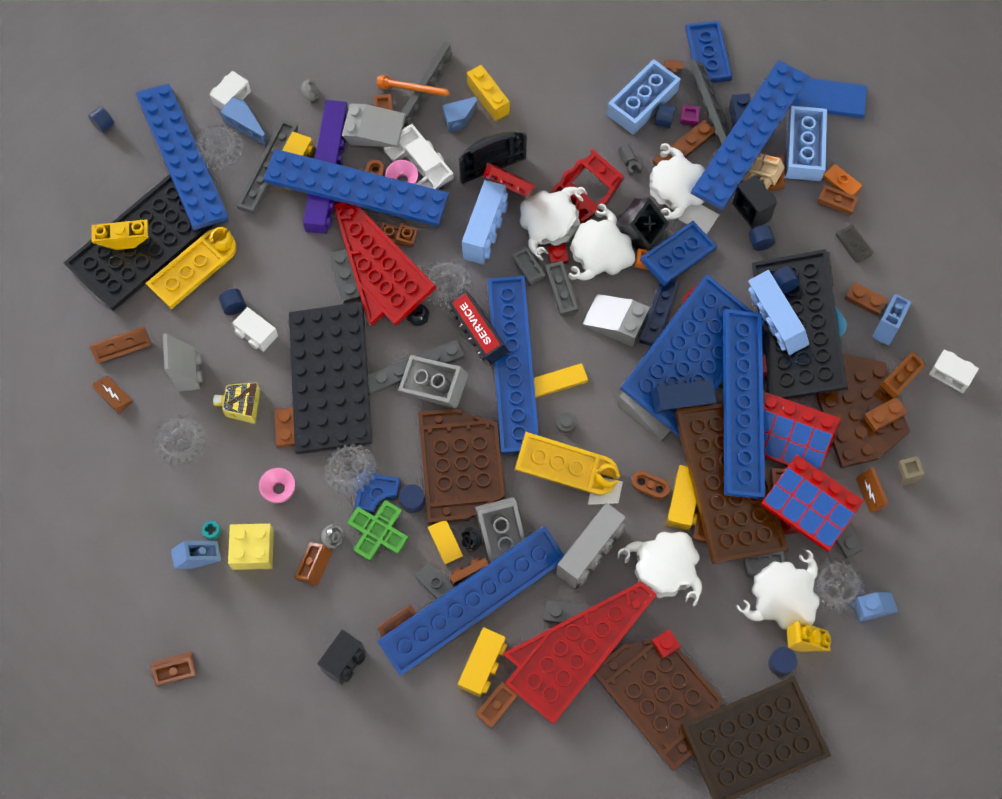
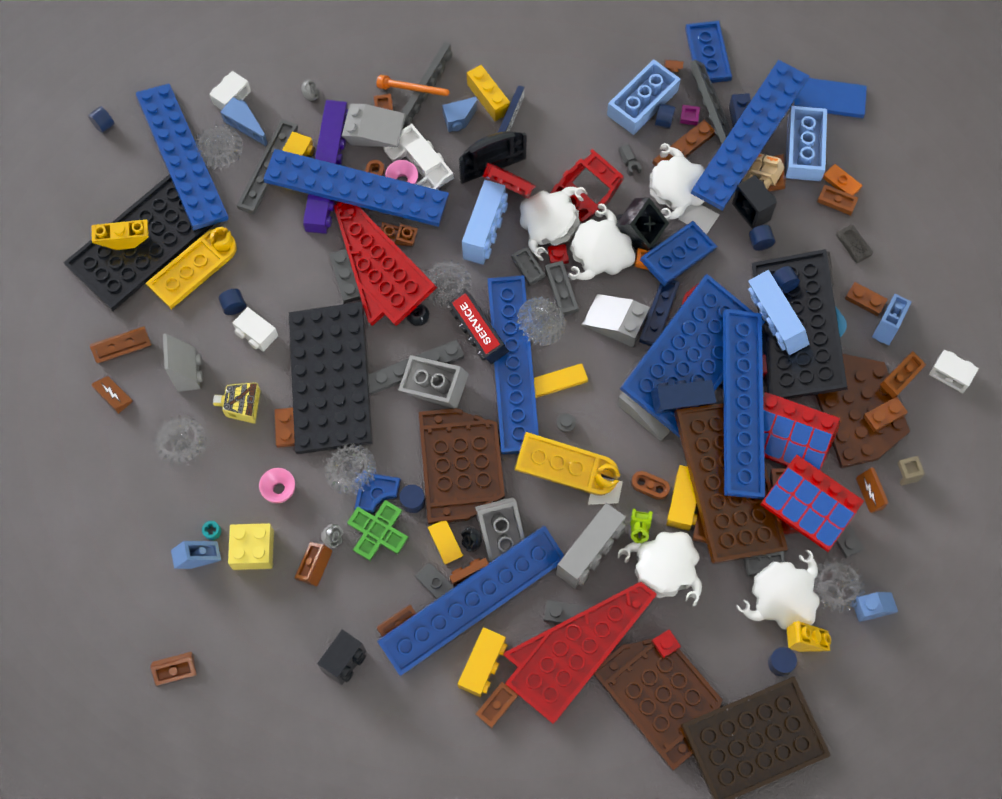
(512, 109): none -> dark blue tile
(546, 319): none -> clear gear
(641, 524): none -> lime connector

